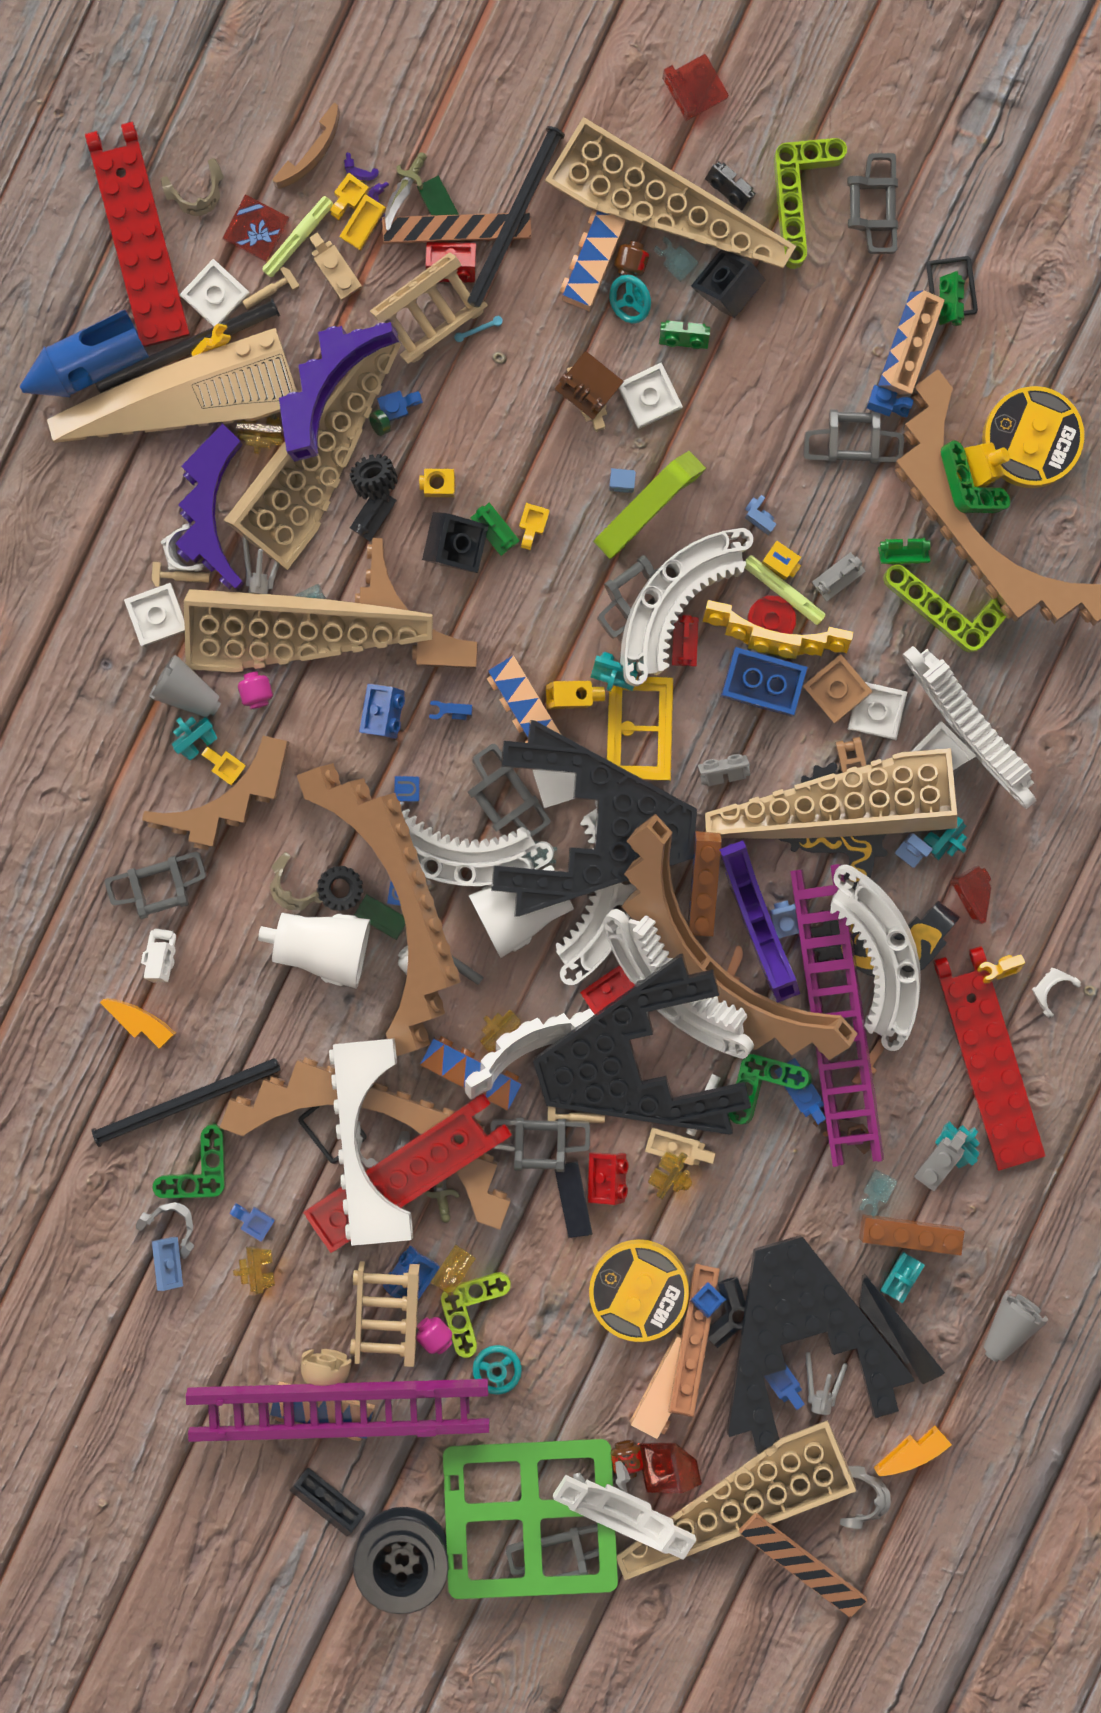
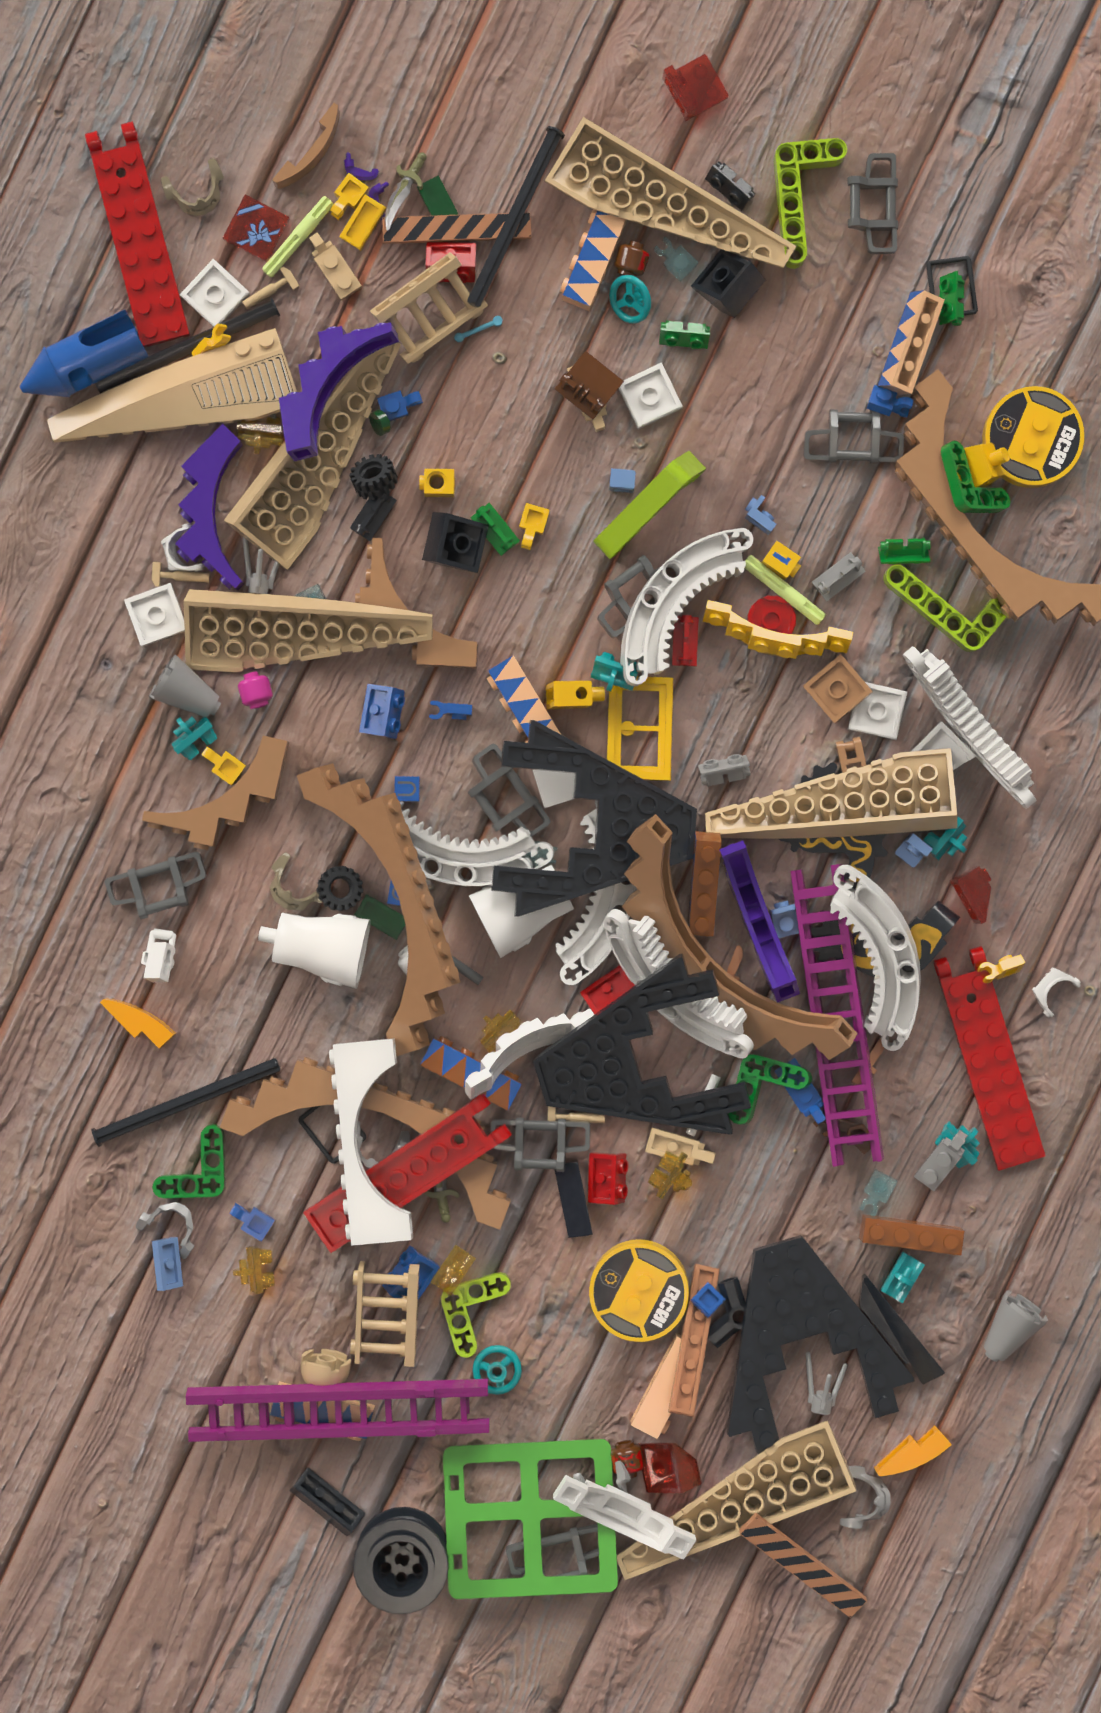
(434, 1335): dark pink head -> none
(763, 682): blue brick -> none
(786, 1386): blue hinge -> none

